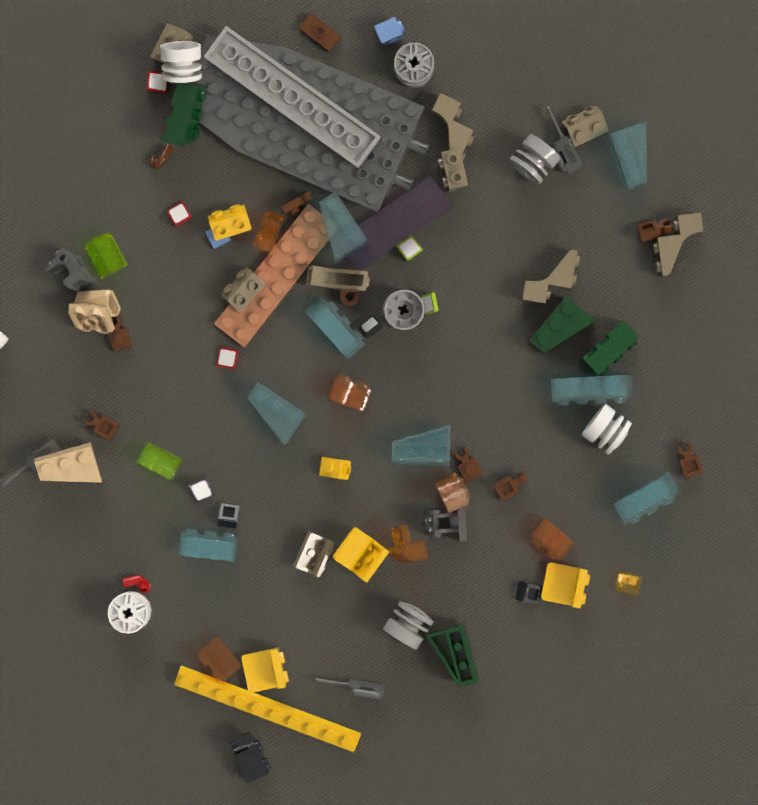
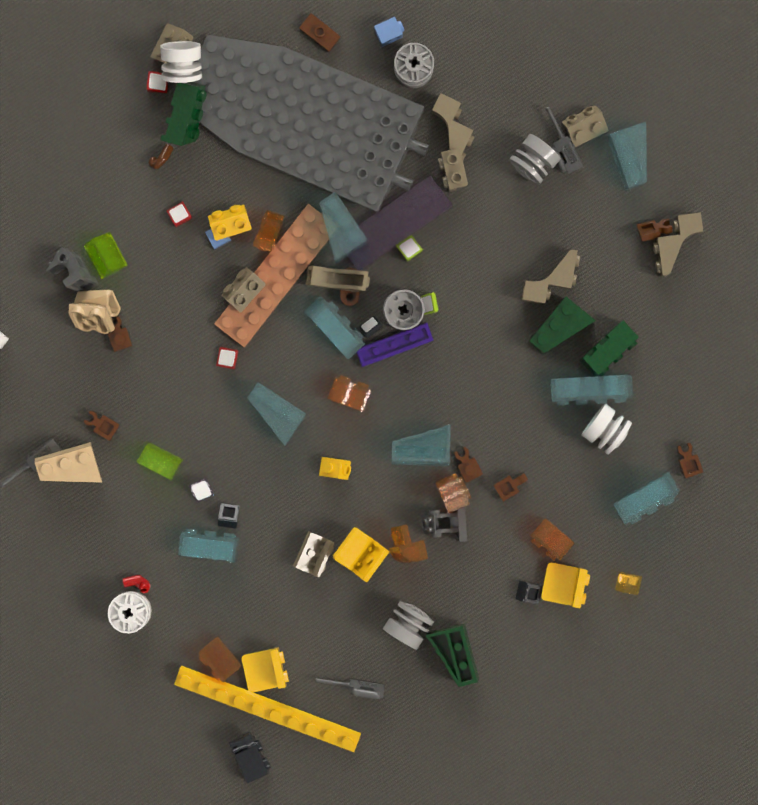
(292, 97): light grey plate -> none
(294, 205): reddish brown plate -> none
(394, 344): none -> dark purple tile

